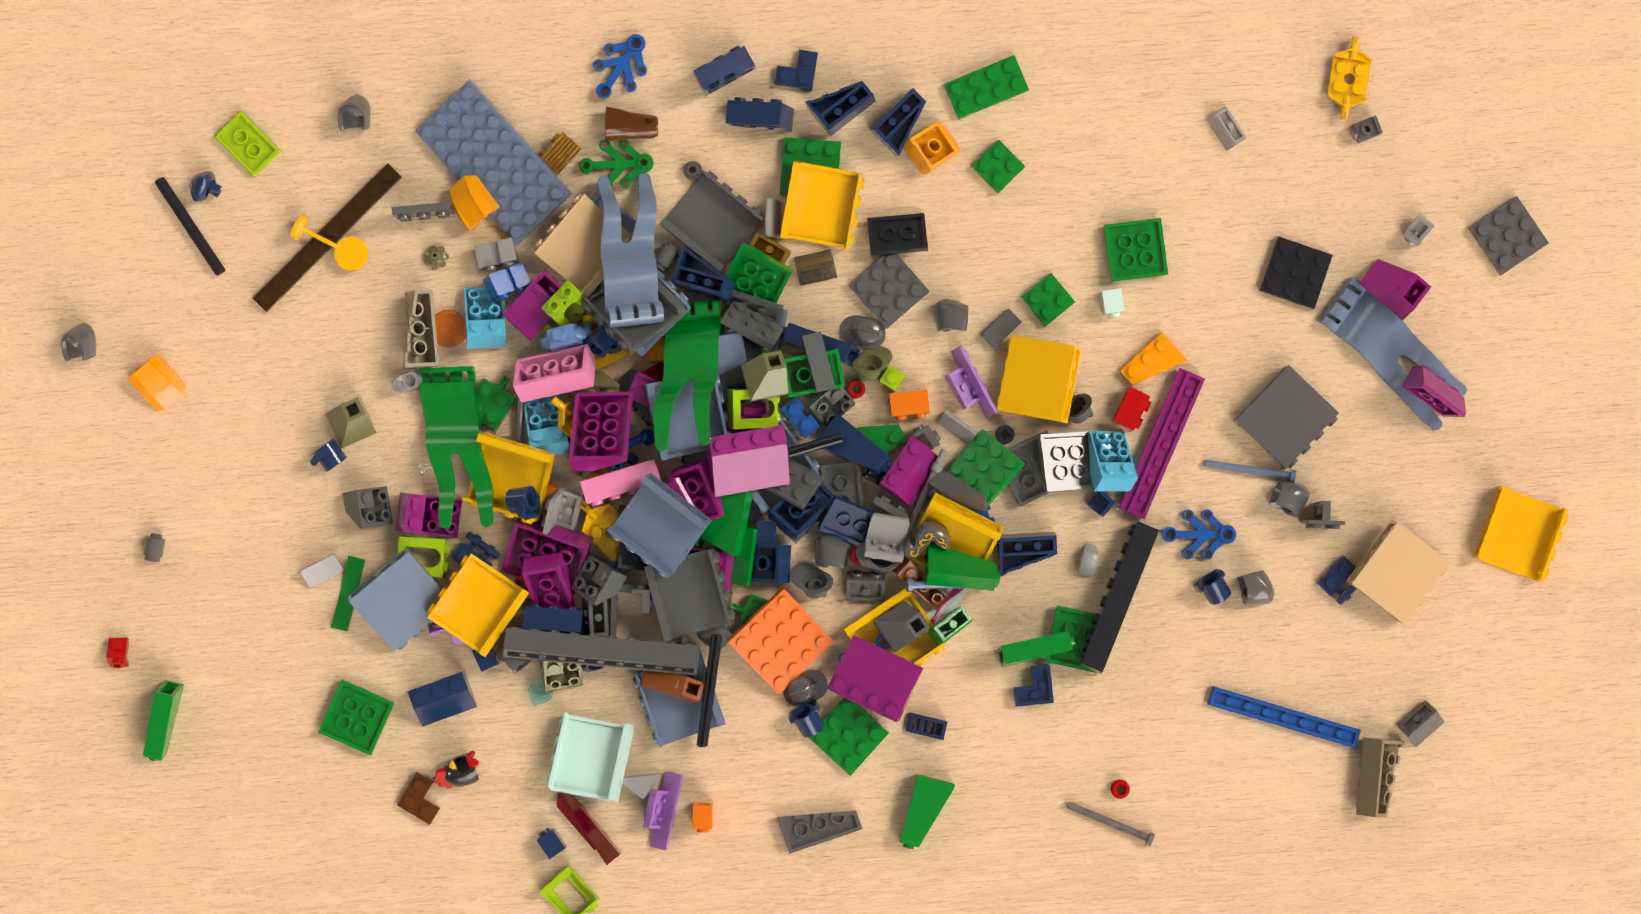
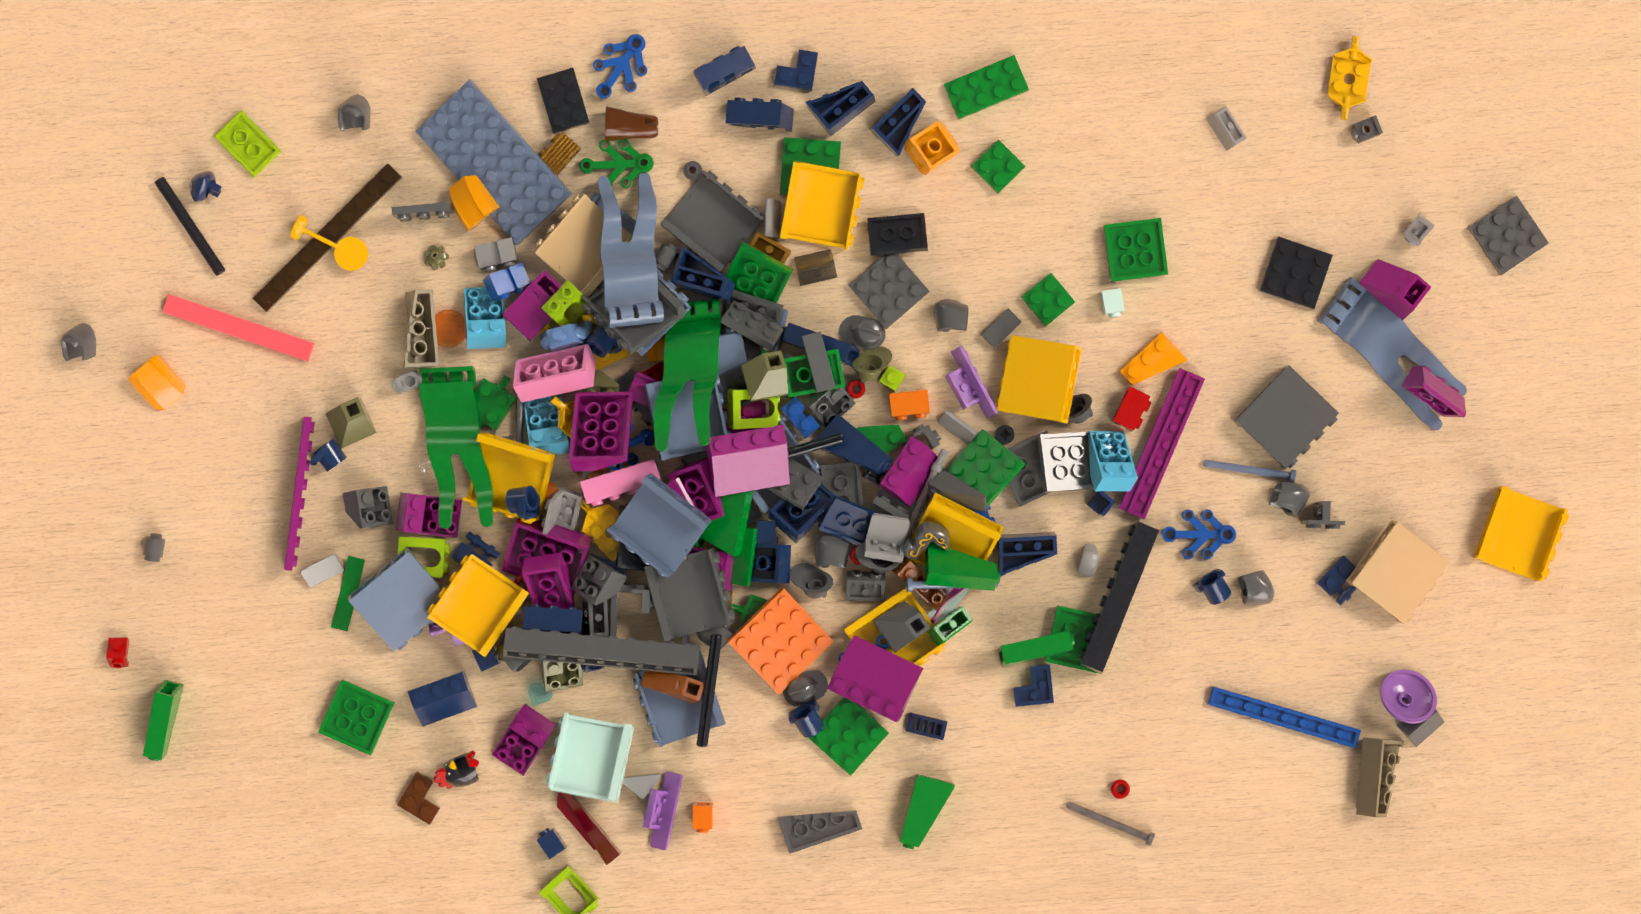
(238, 327): none -> coral tile
(299, 502): none -> magenta plate
(524, 739): none -> magenta slope
(563, 100): none -> black plate
(1414, 690): none -> medium lavender dish

